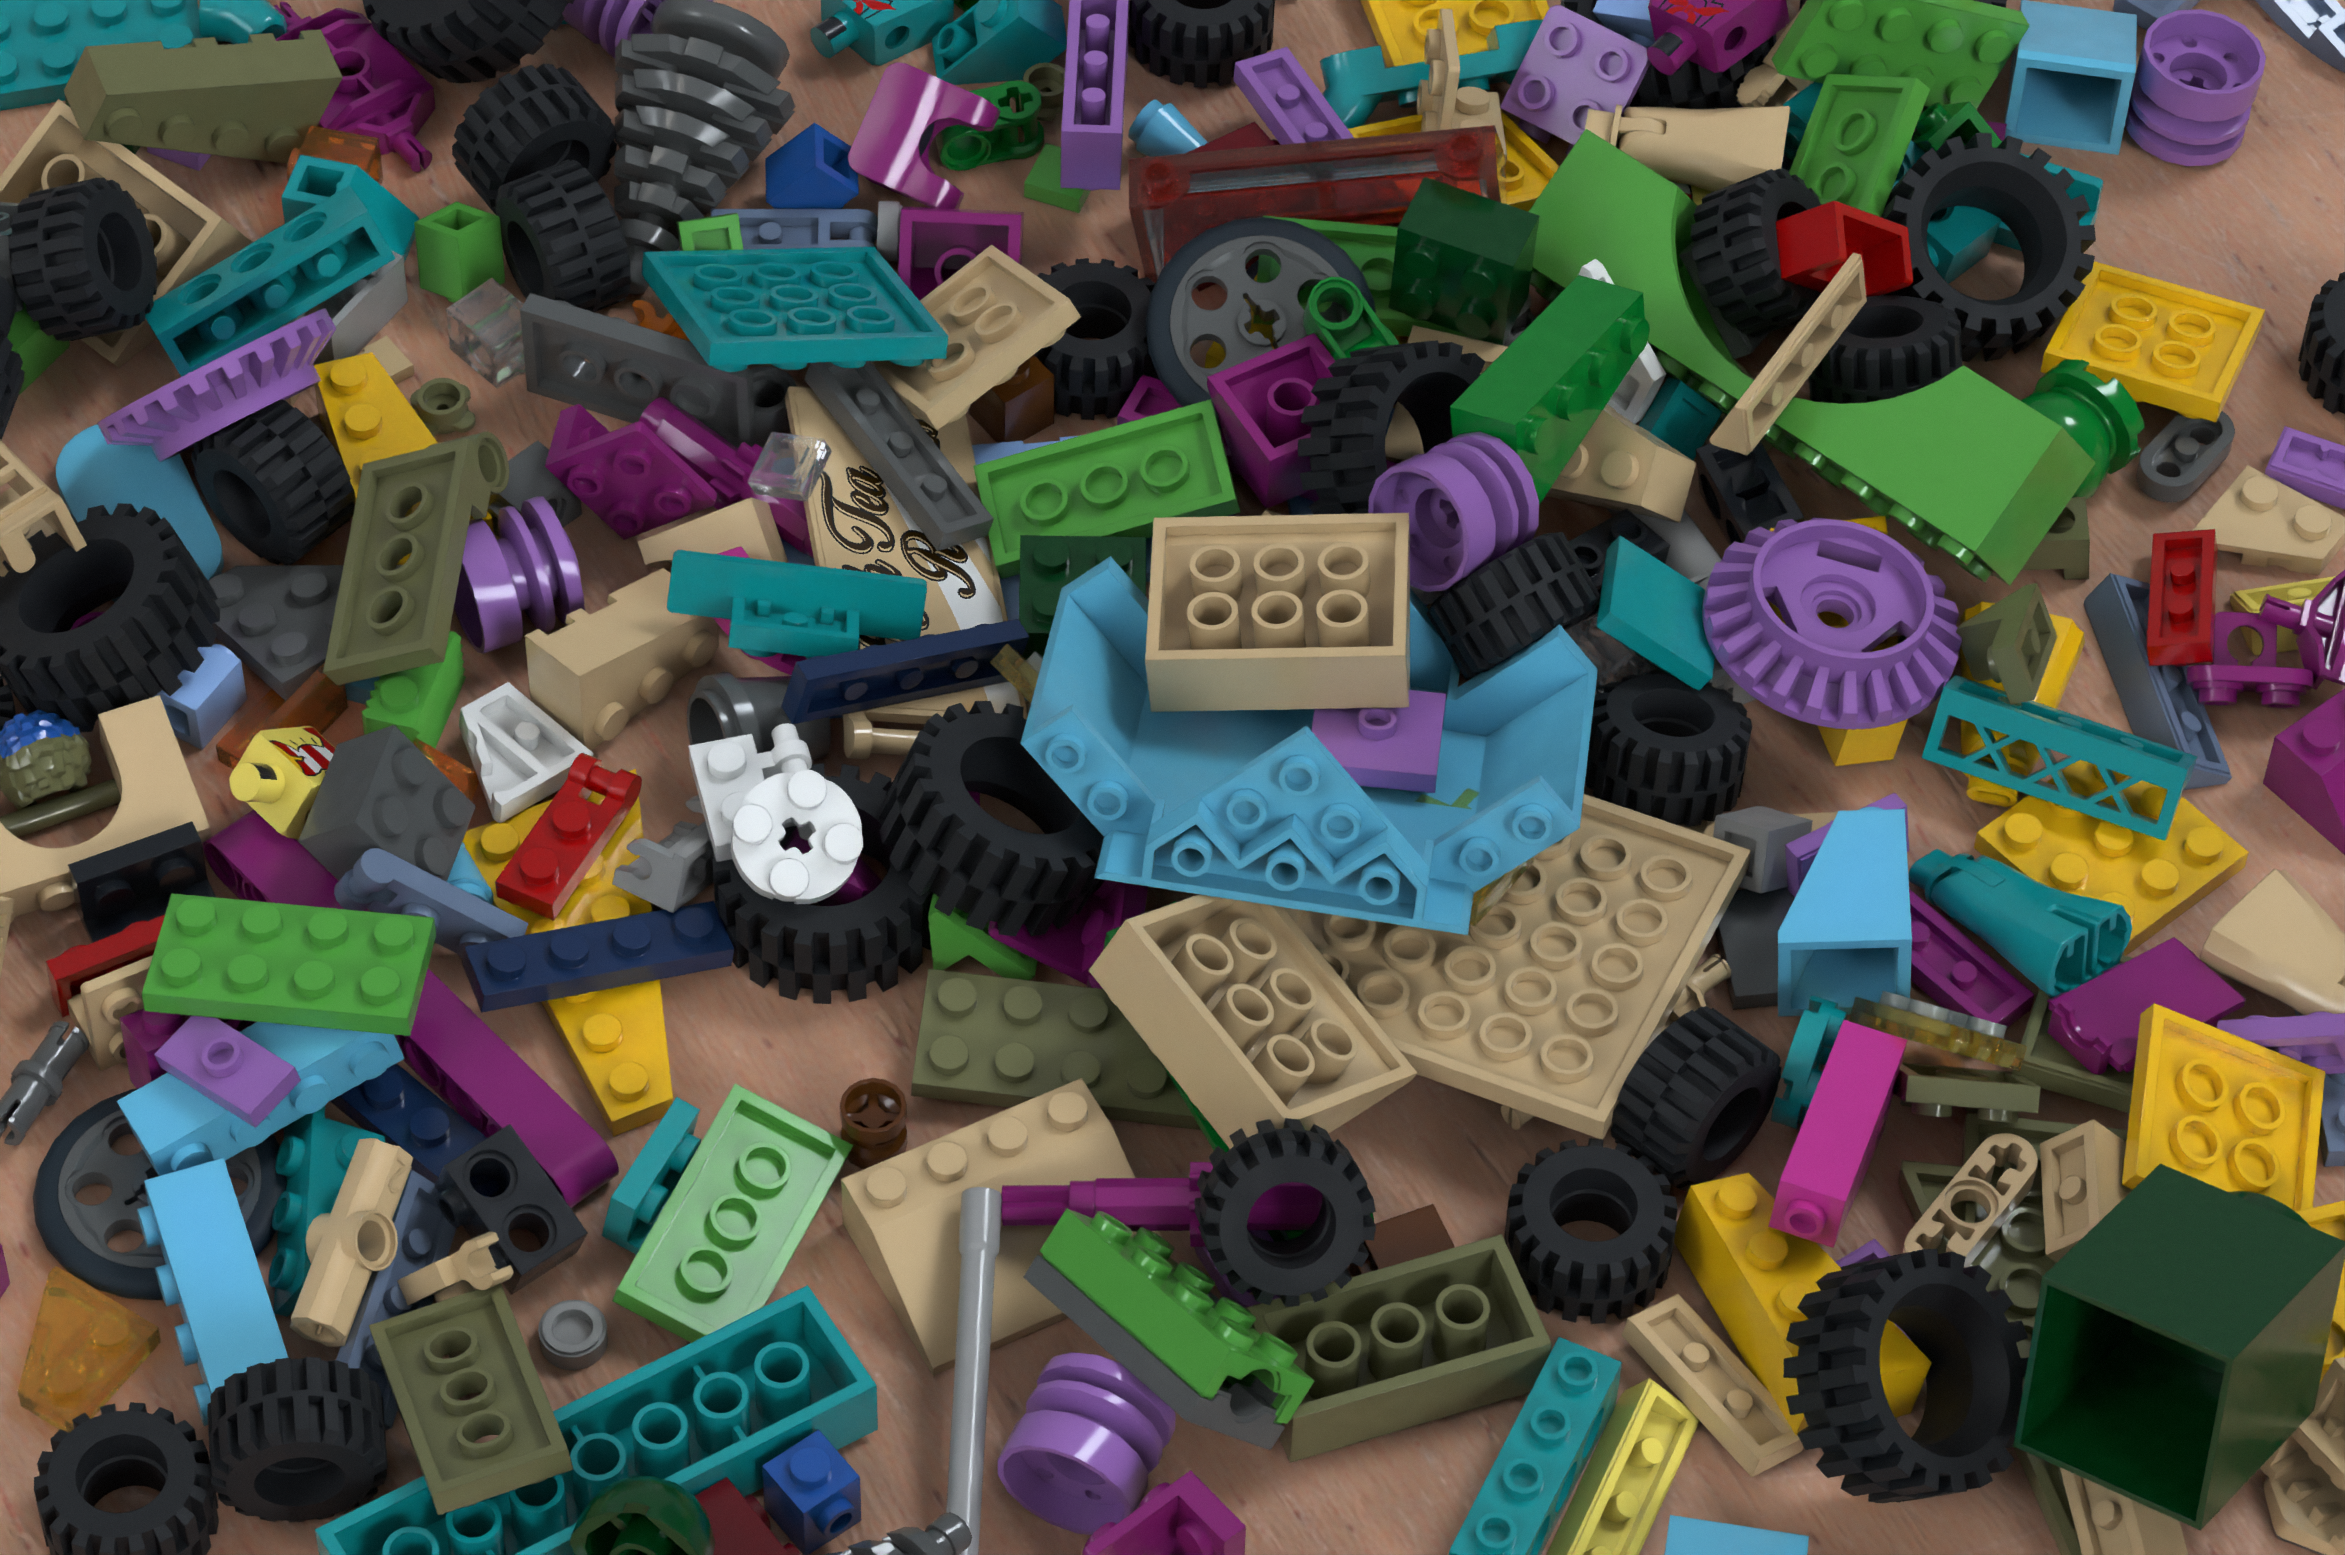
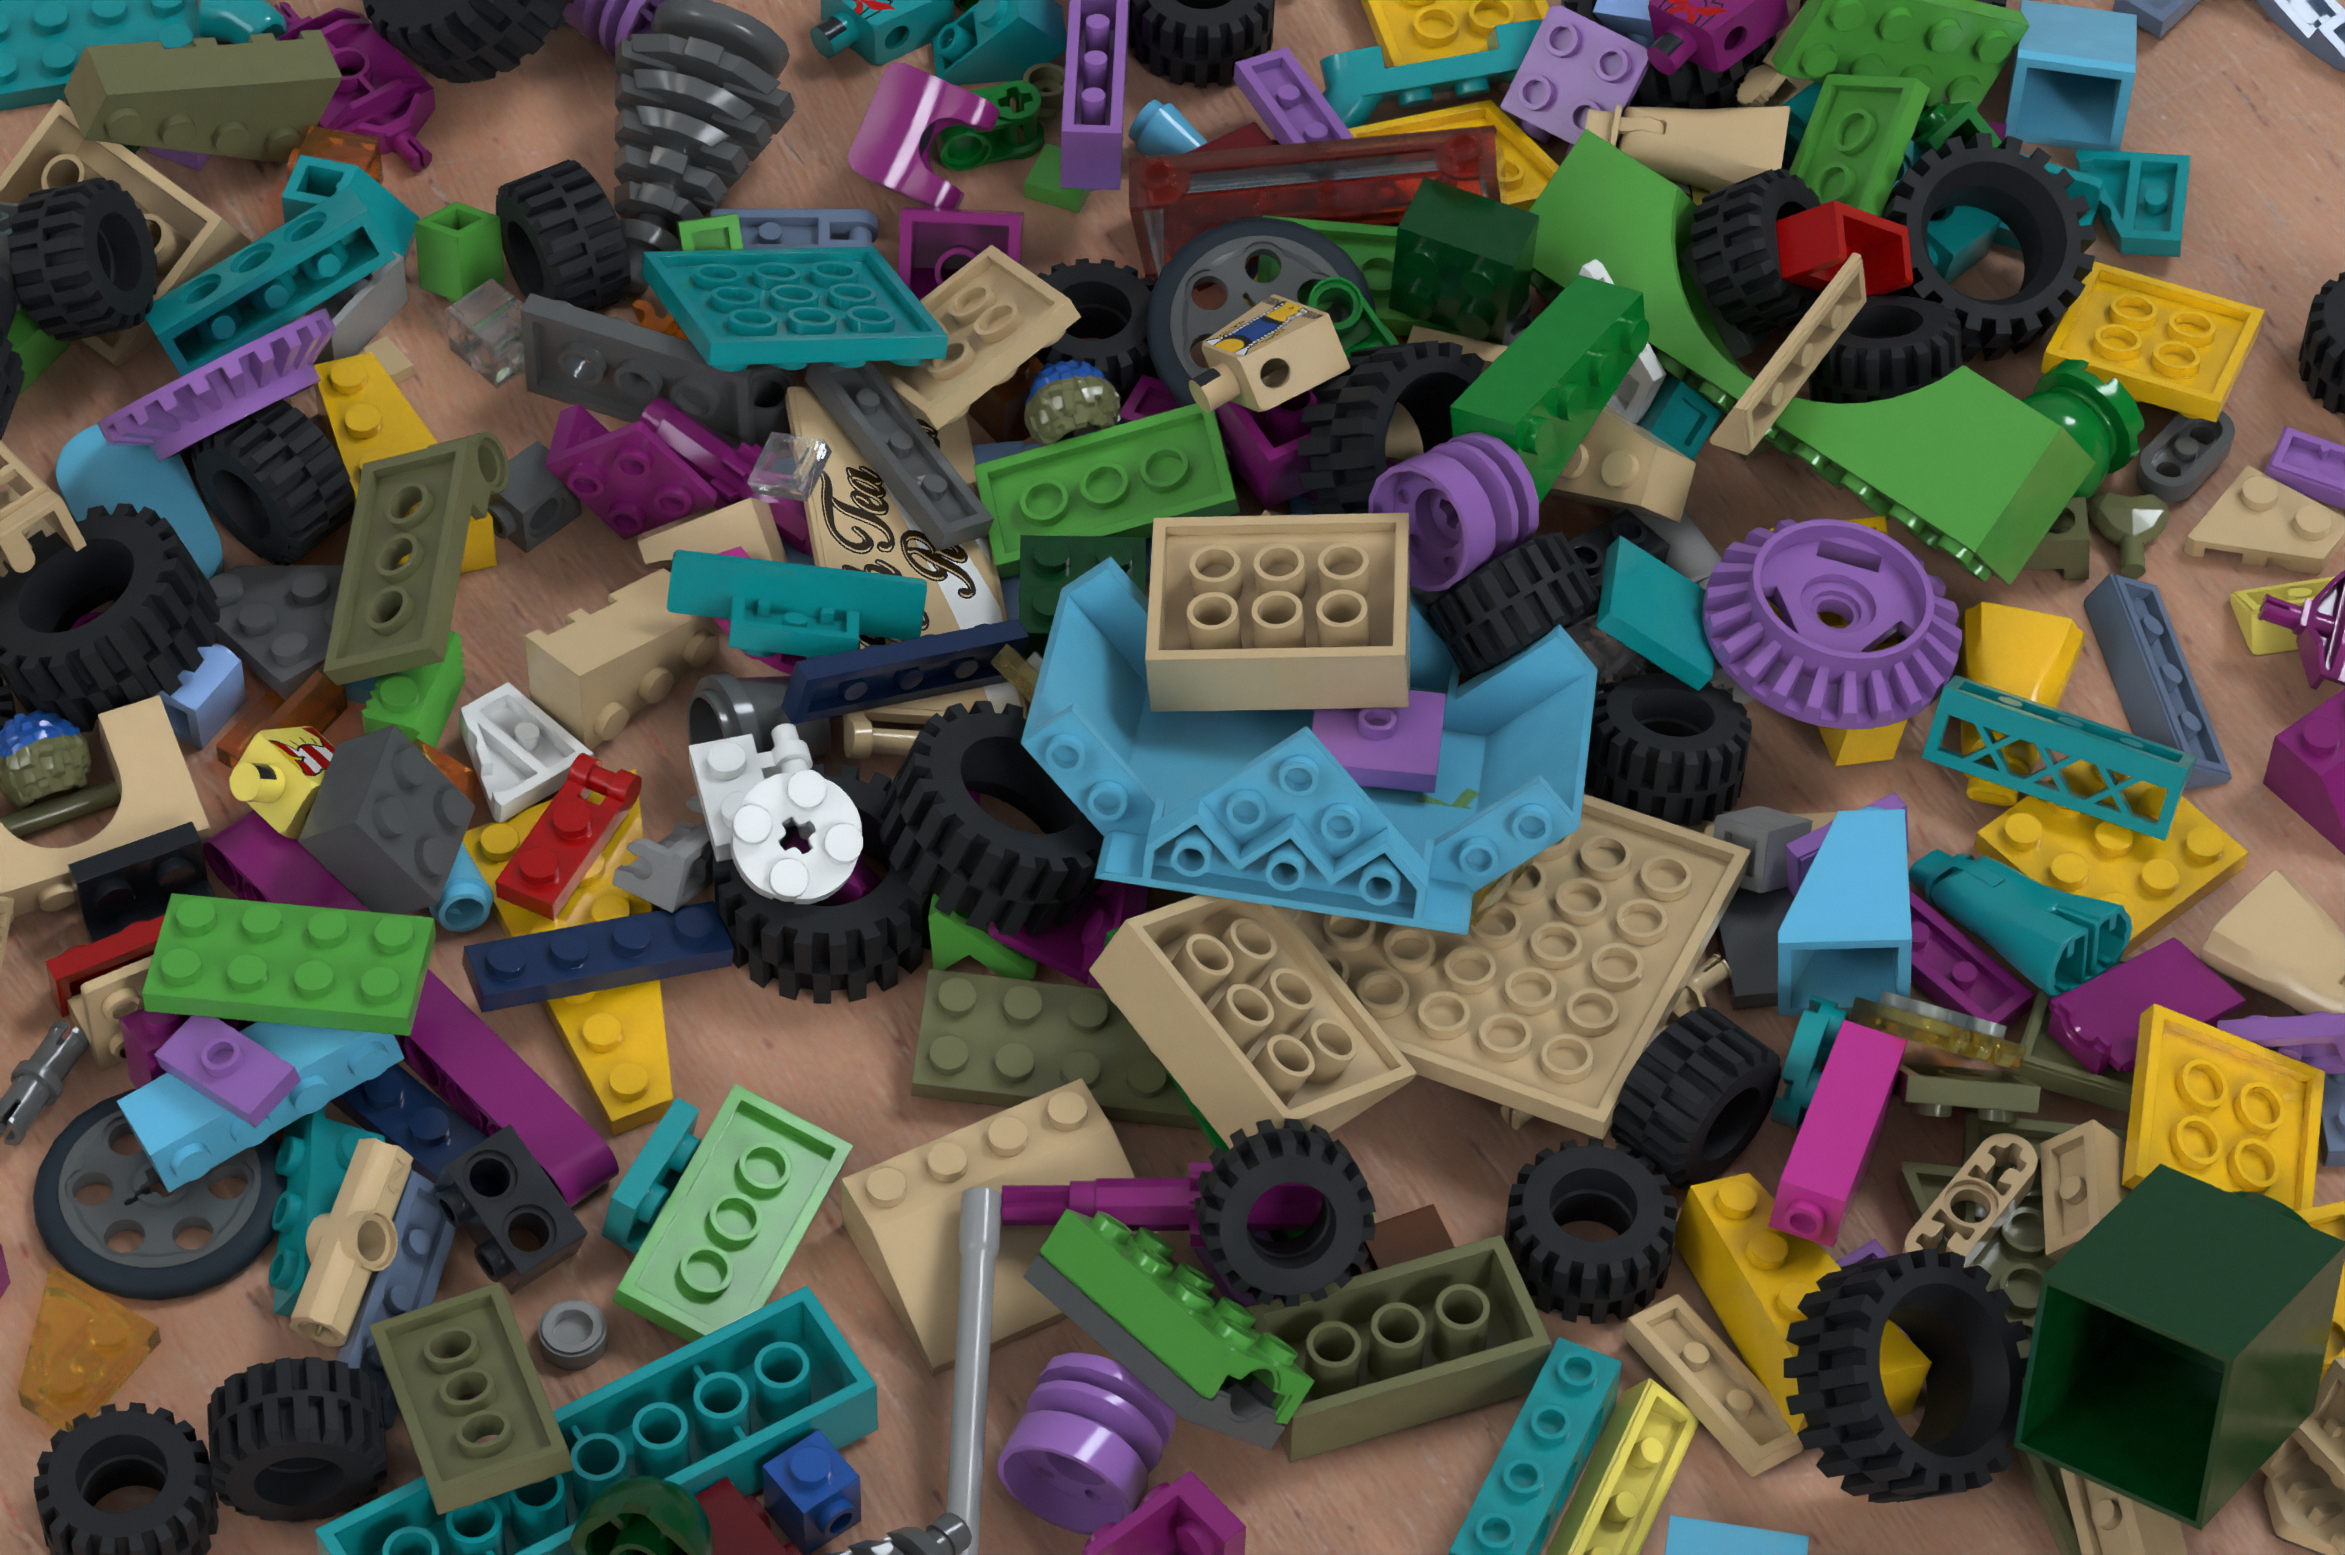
(210, 1275): medium azure brick -> none
(397, 887): sand blue plate -> none
(443, 406): olive plate -> none
(457, 1274): tan plate -> none
(524, 570): medium lavender wheel -> none
(529, 126): black tyre -> none
(811, 172): blue brick -> none
(873, 1121): reddish brown wheel -> none
(889, 229): light grey tile -> none
(1070, 402): none -> olive piece
(1269, 356): none -> tan torso
(1439, 96): tan bracket -> none
(1743, 491): black brick -> none
(2011, 643): olive slope -> none
(2130, 525): none -> olive rock
(2141, 198): none -> teal wing
(2182, 598): red plate -> none
(2194, 87): medium lavender wheel -> none
(2225, 678): magenta bracket -> none

